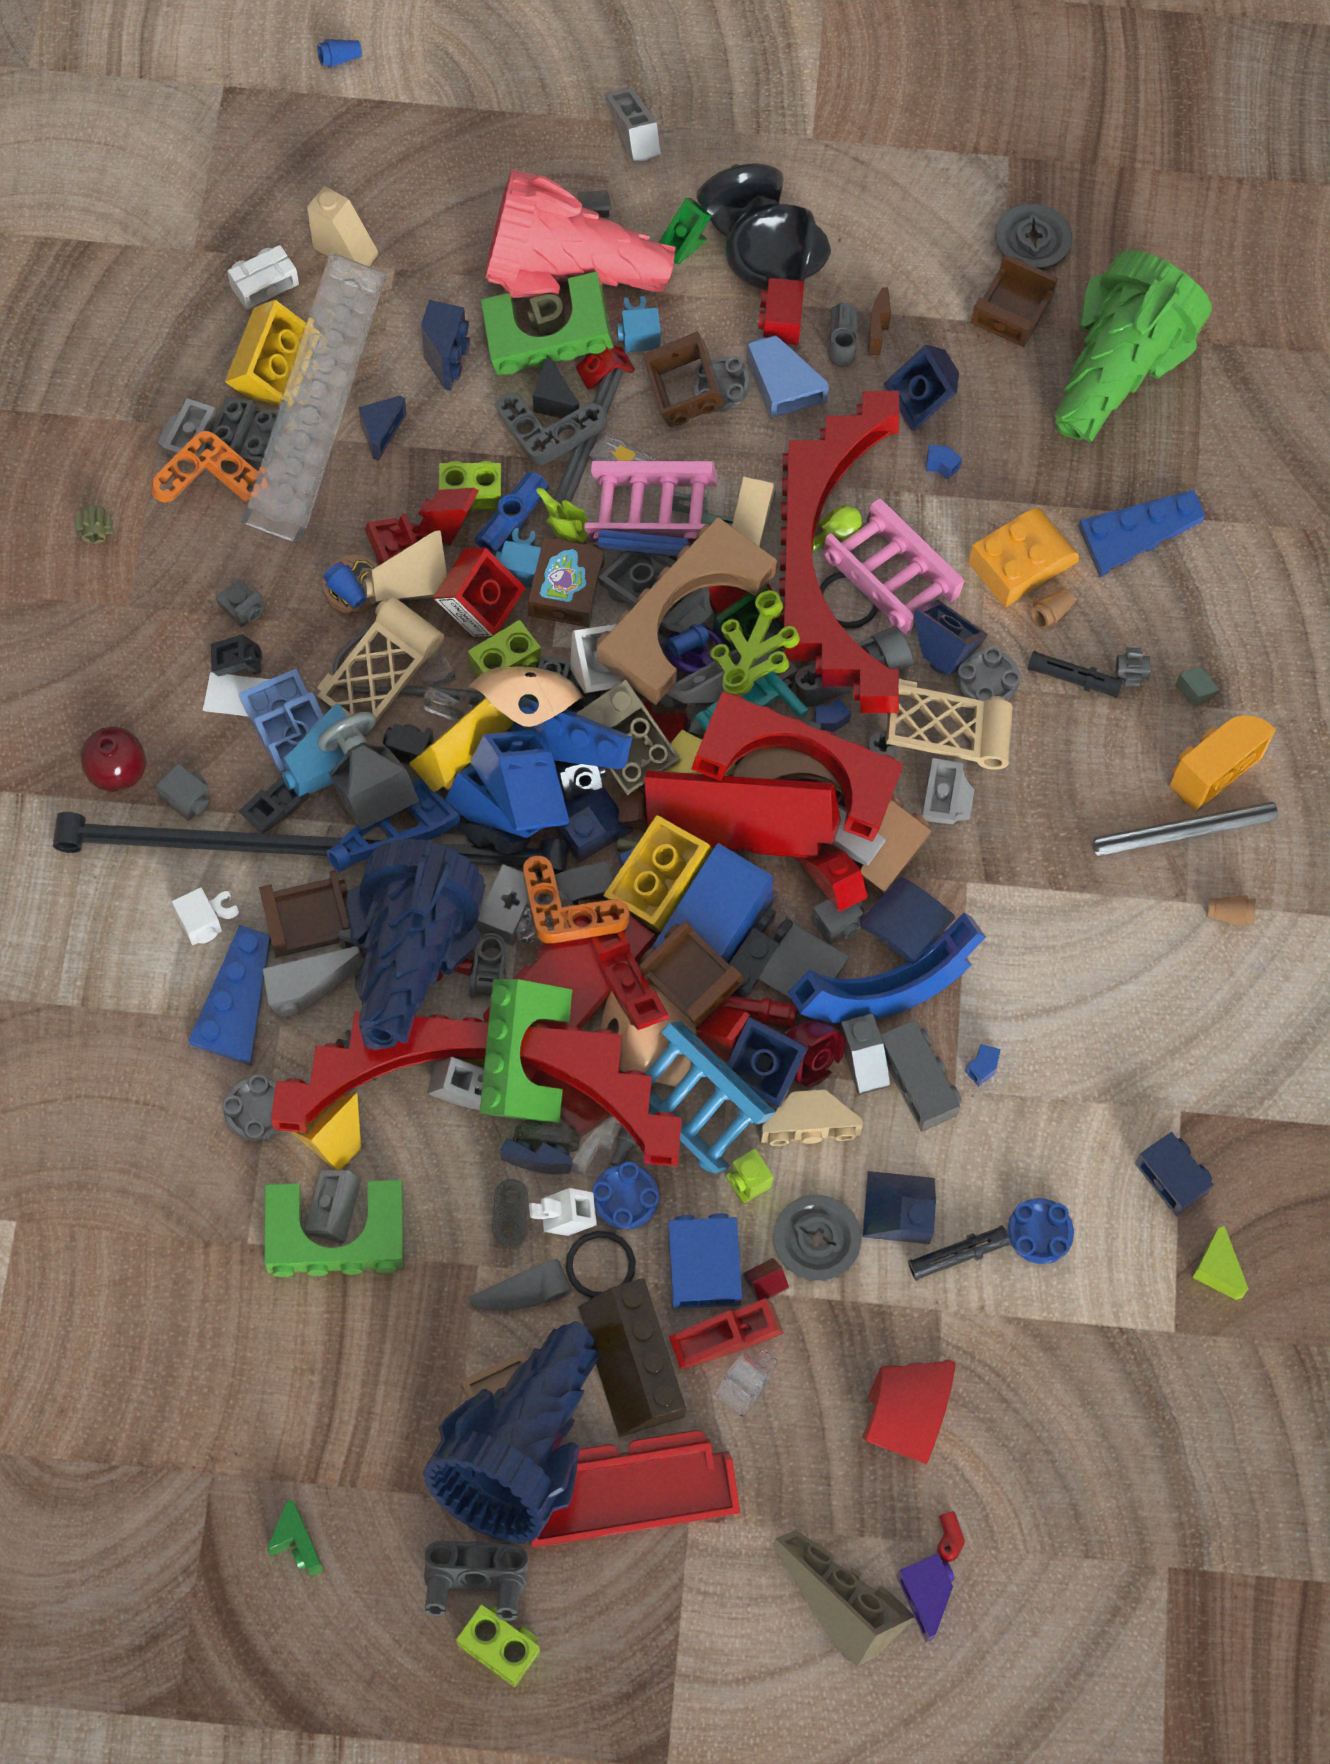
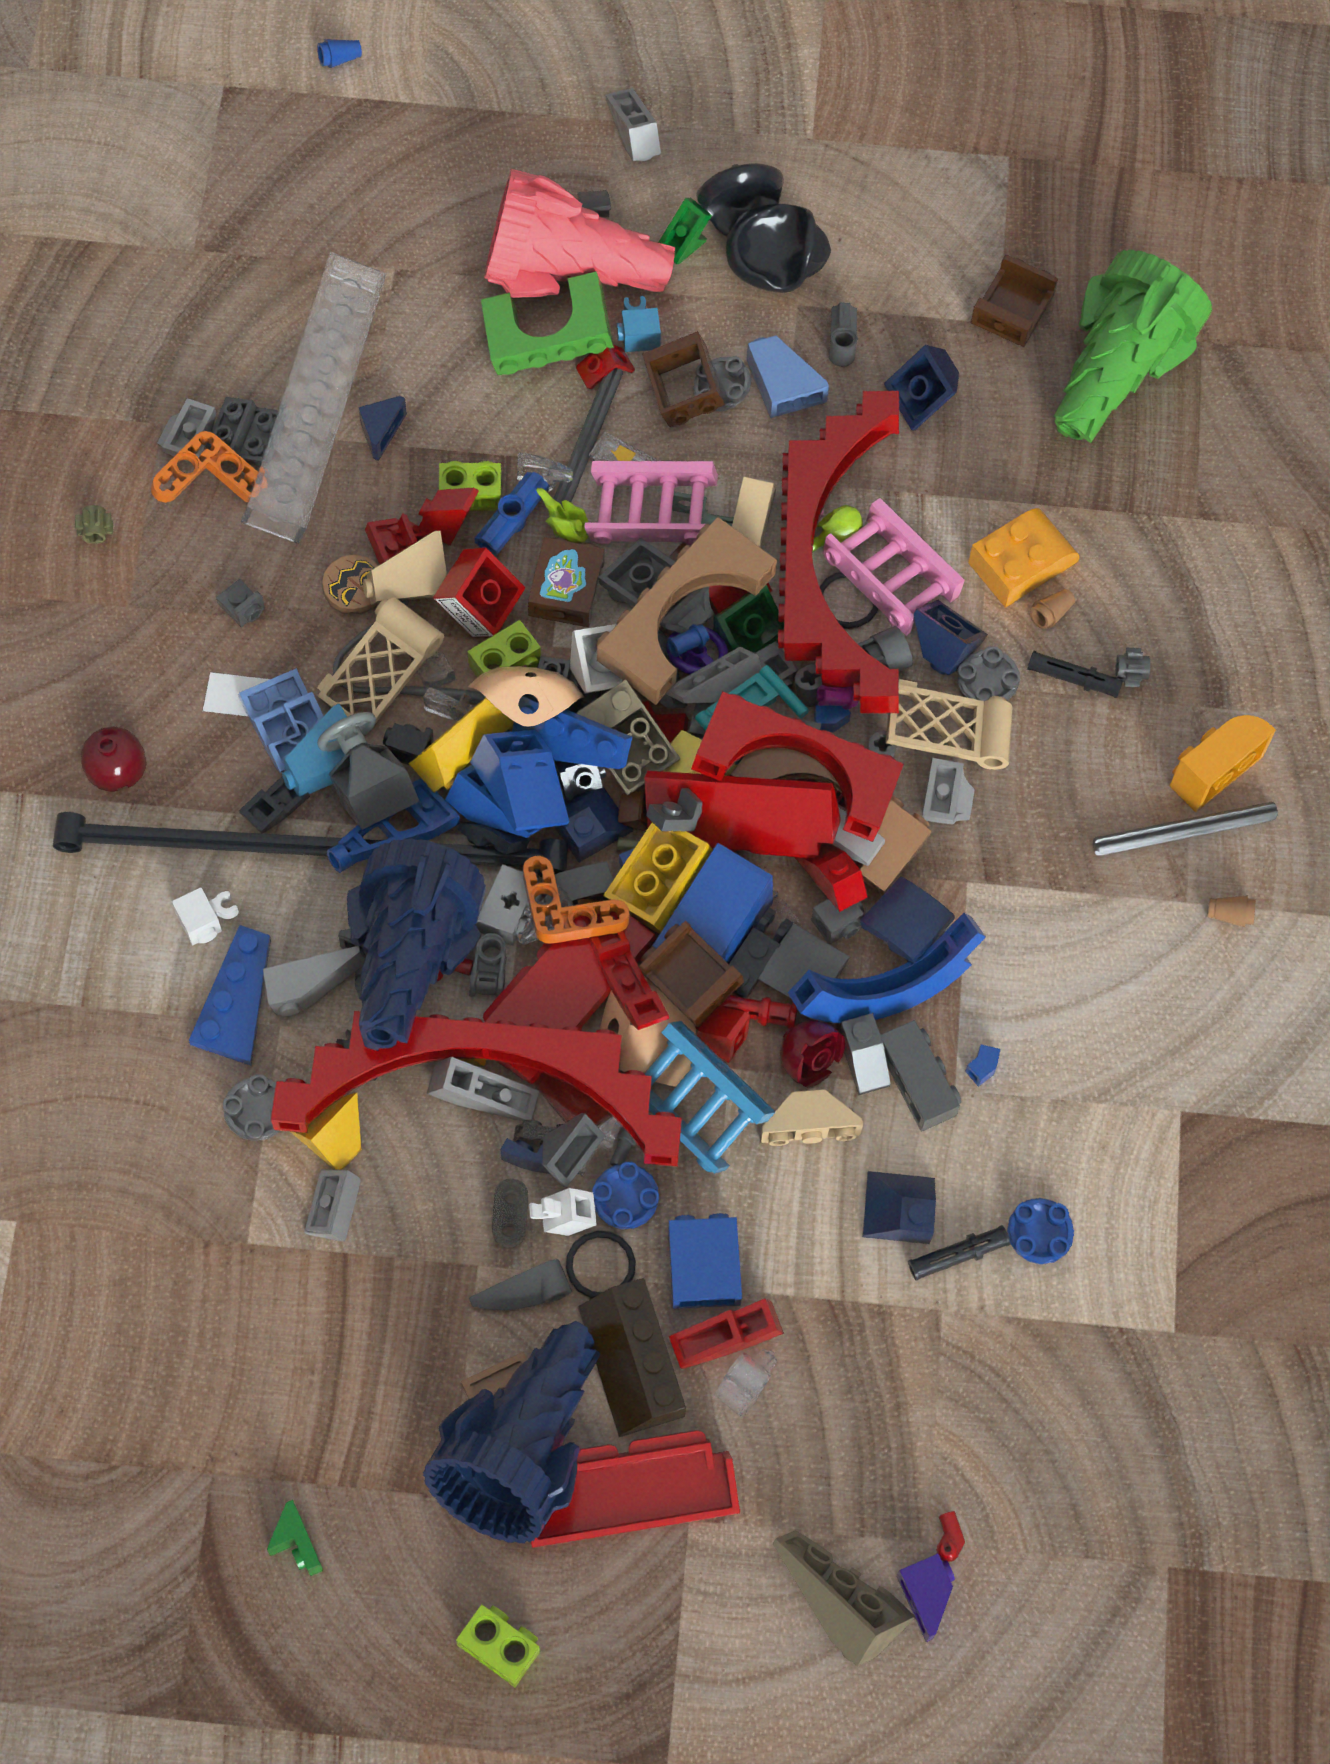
(184, 792): dark grey brick -> none
(234, 655): black bracket -> none
(262, 277): white brick -> none
(266, 353): yellow slope -> none
(305, 915): reddish brown panel -> none
(338, 228): tan slope -> none
(345, 584): blue cone -> none
(377, 1247): bright green arch -> none
(445, 340): dark blue slope -> none
(475, 1568): dark grey piece -> none
(505, 1085): bright green arch -> none
(520, 557): dark azure brick -> none
(541, 436): dark grey beam -> none
(546, 313): olive plate -> none
(549, 469): none -> clear slope
(553, 394): black slope -> none
(570, 1147): none -> dark grey slope
(641, 542): blue axle -> none
(677, 816): none -> dark grey bracket
(741, 678): lime plant -> none
(749, 1176): lime brick -> none
(766, 1060): dark blue slope -> none
(766, 1279): dark red slope -> none
(783, 310): red brick -> none
(808, 1217): dark grey gear -> none
(836, 696): none -> magenta pin
(879, 320): reddish brown slope -> none
(909, 1407): red slope -> none
(943, 460): blue piece -> none
(1049, 227): dark grey gear -> none
(1126, 532): blue wing -> none
(1174, 1173): dark blue brick -> none
(1197, 686): sand green slope -> none
(1221, 1268): lime slope -> none

